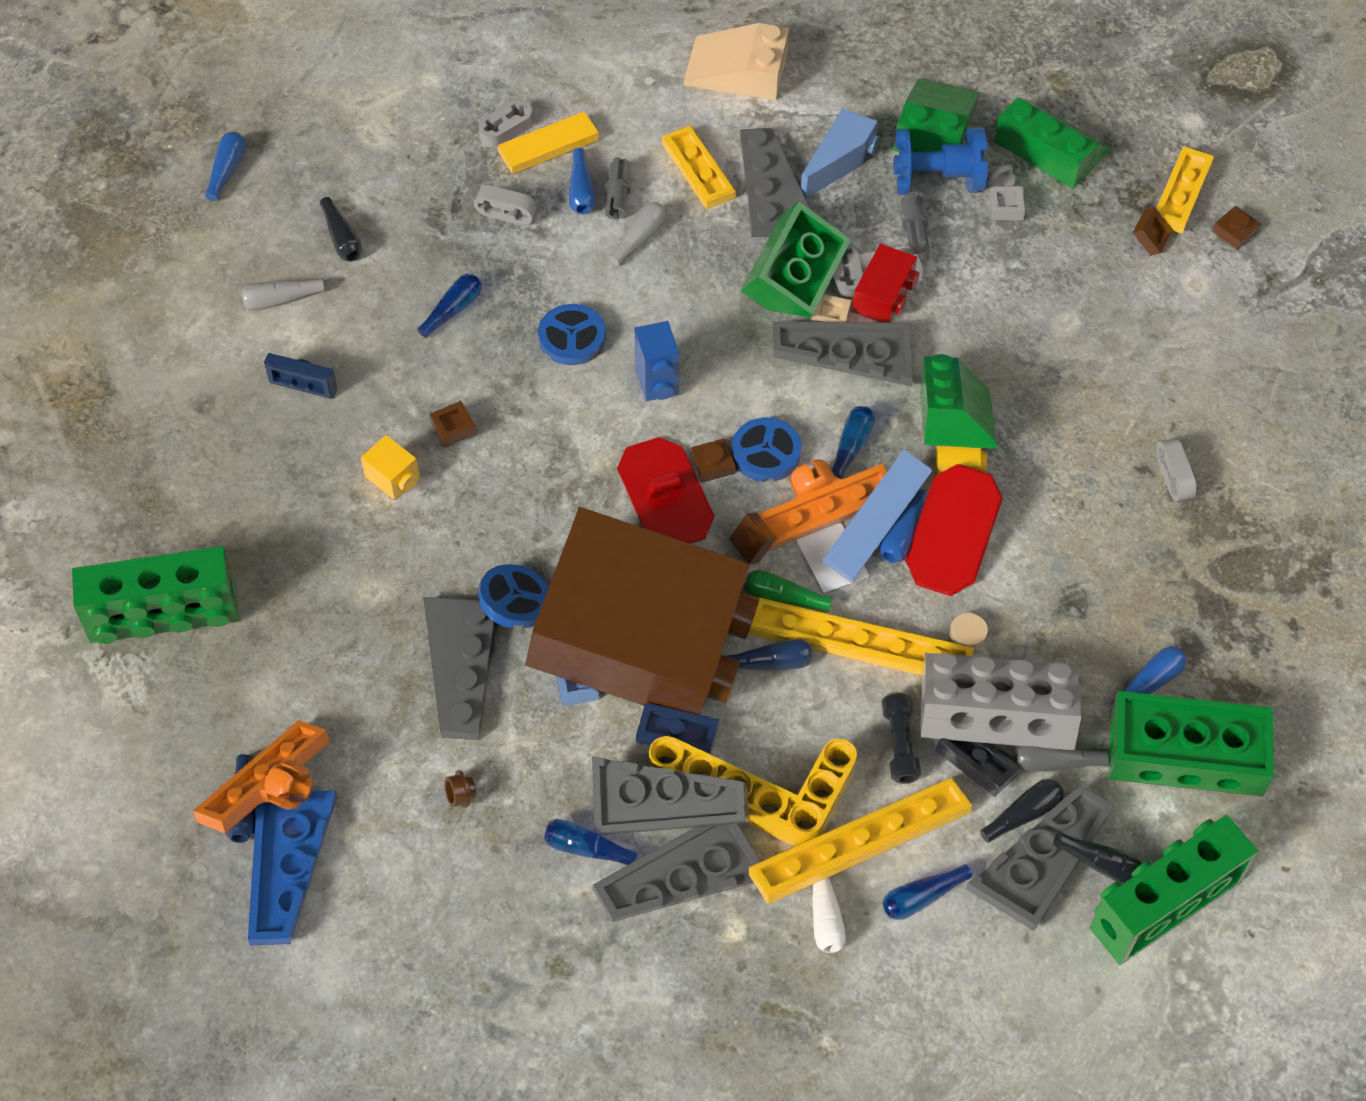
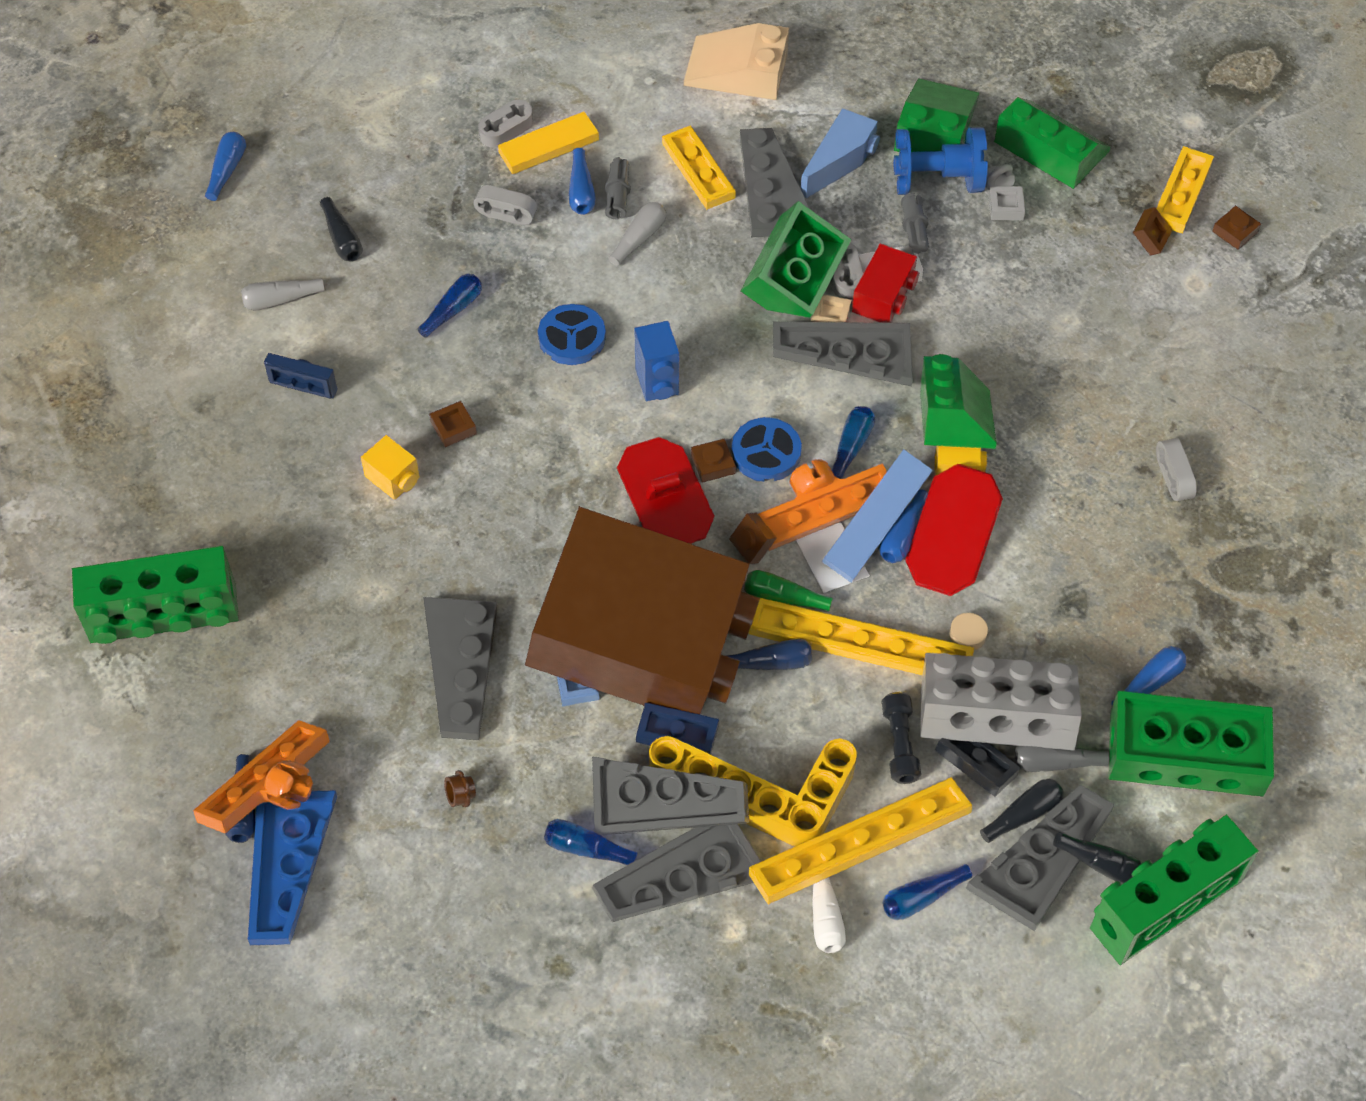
(512, 595): blue tile -> none

